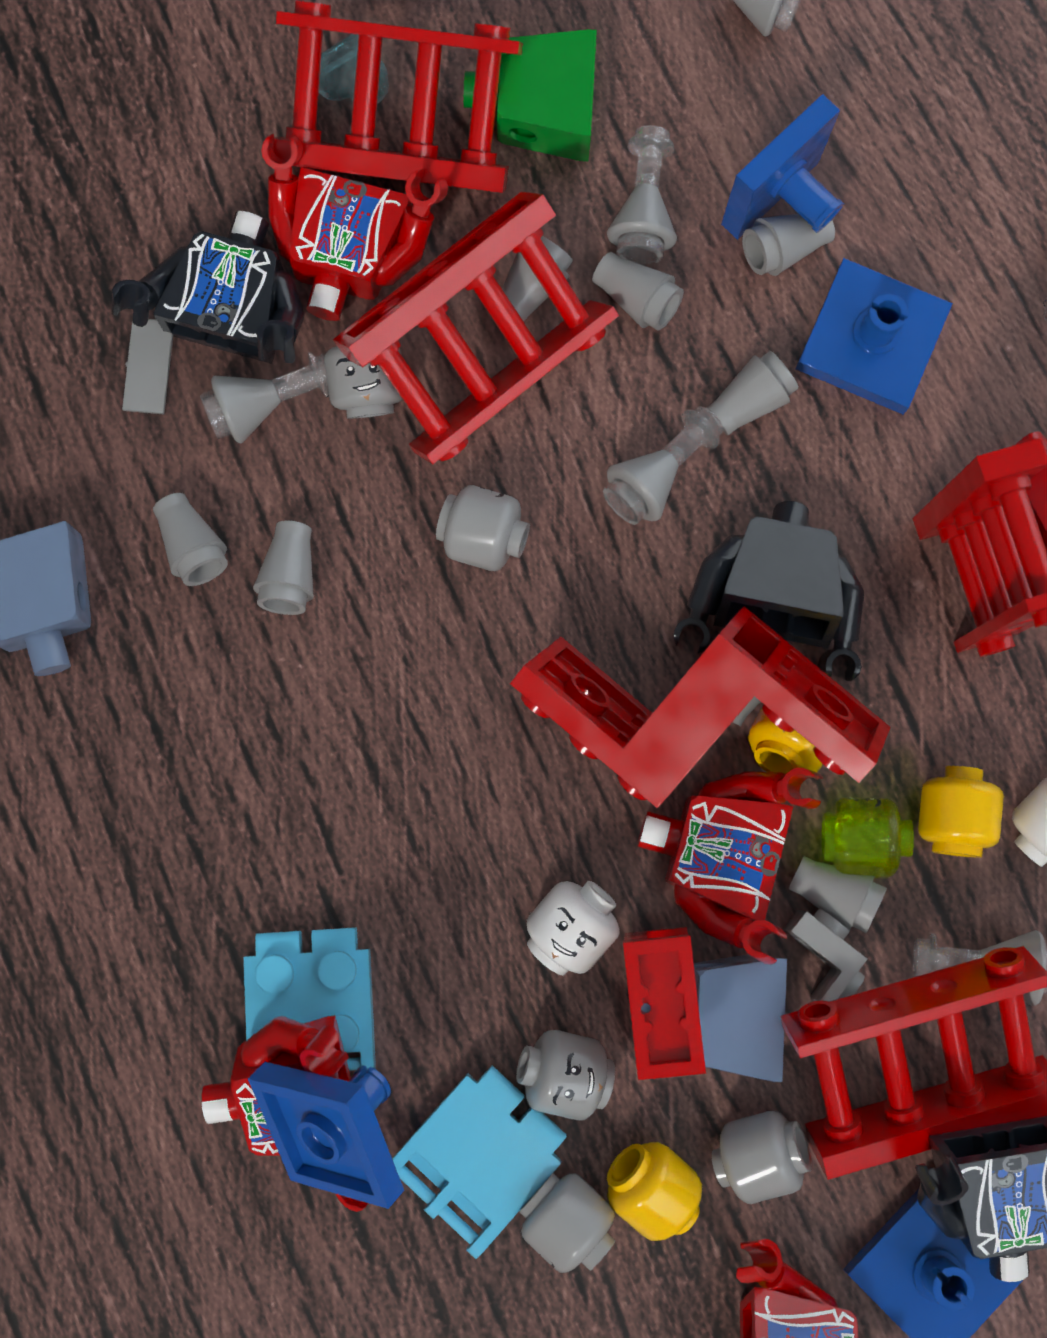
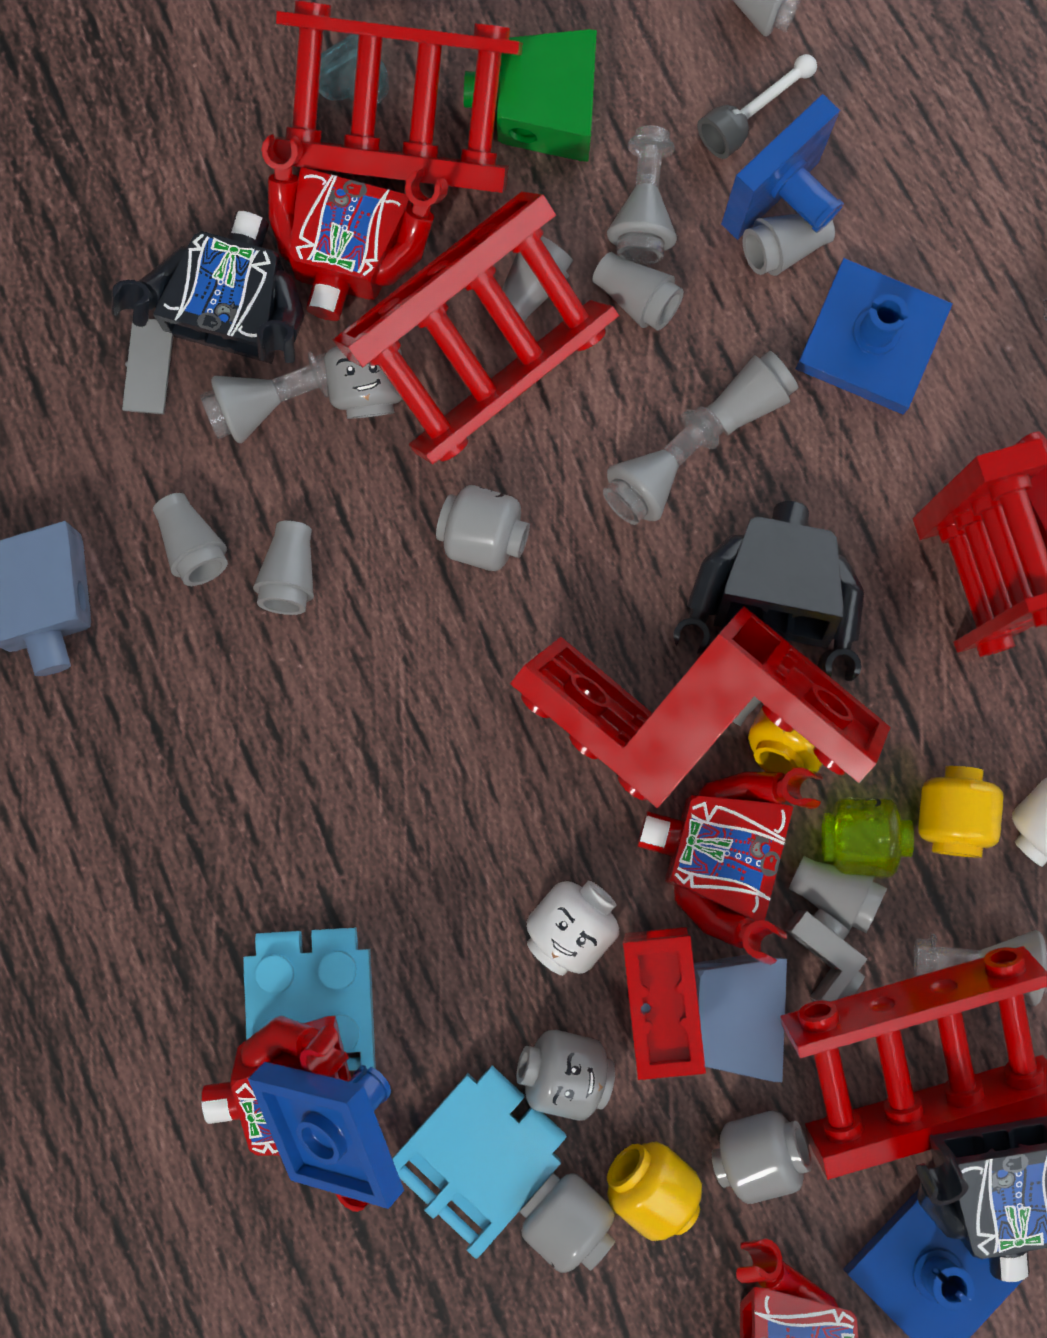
(726, 127): none -> dark grey hinge

